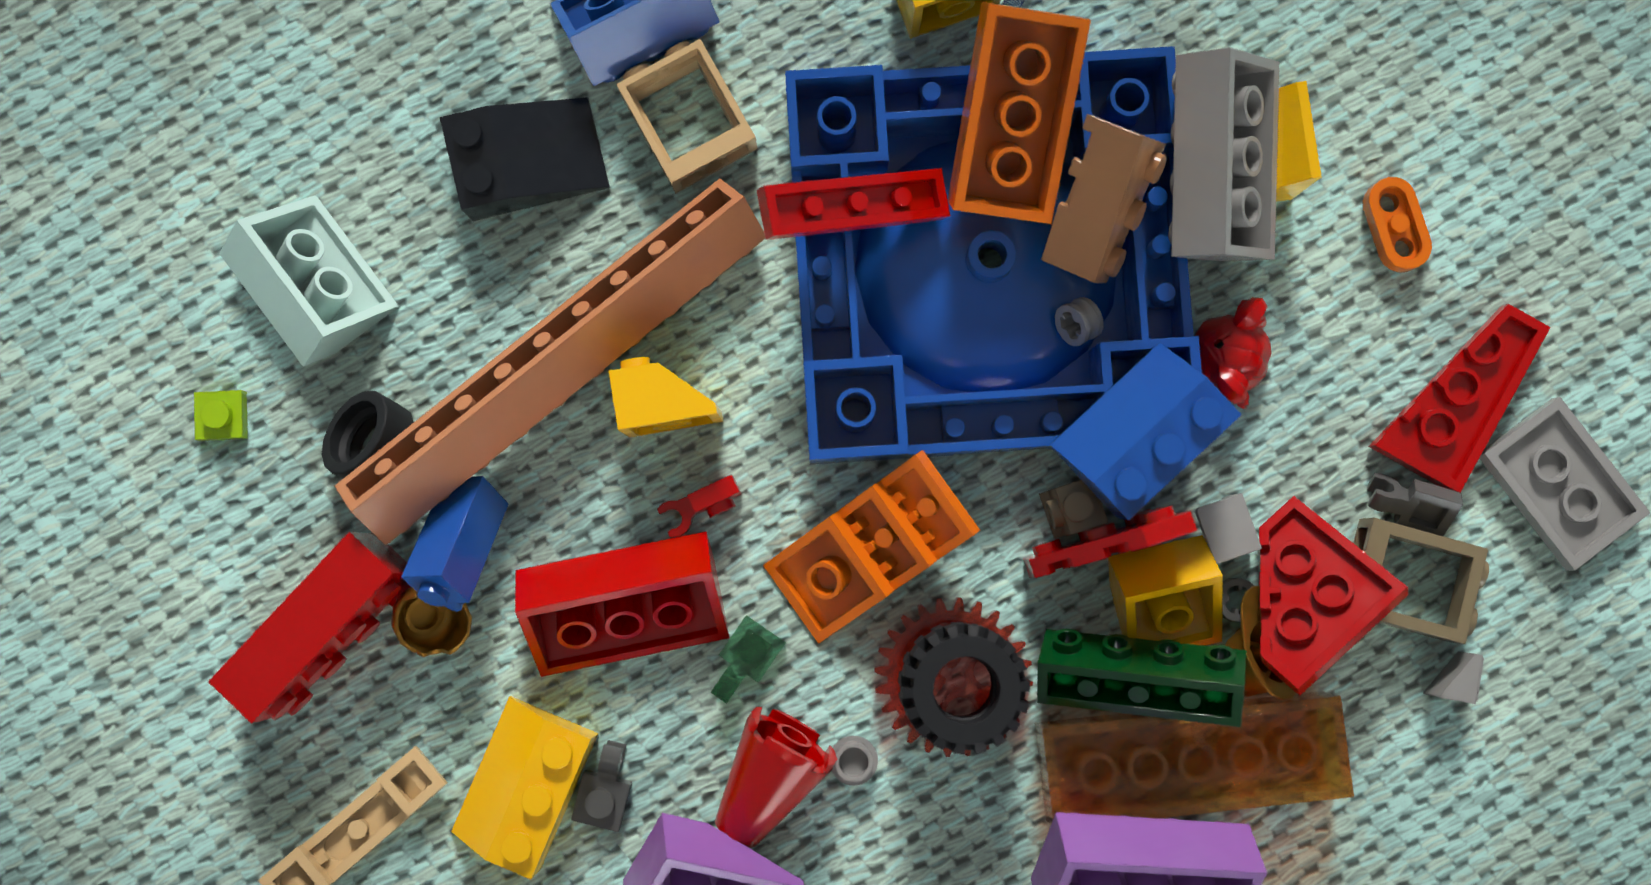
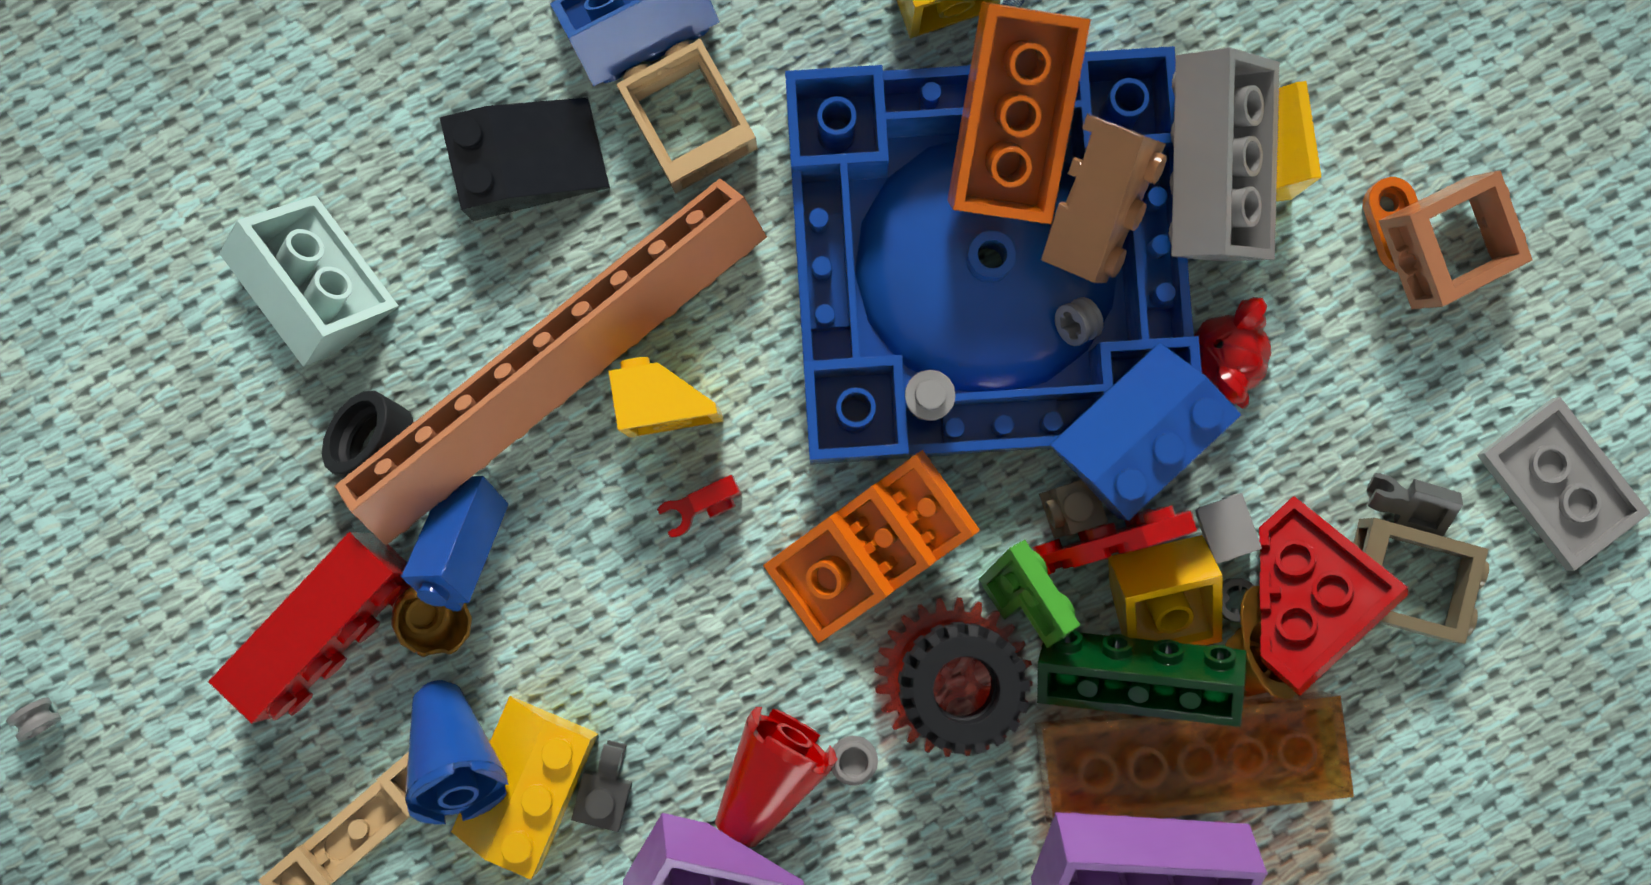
(33, 719): none -> light grey bush
(220, 415): lime plate -> none
(449, 758): none -> blue cone
(620, 604): red slope -> none
(749, 653): clear green plate -> none
(852, 203): red plate -> none
(930, 395): none -> light grey plate
(1022, 582): none -> bright green plate
(1411, 233): none -> nougat window
(1459, 679): light grey slope -> none
(1460, 408): red wing -> none

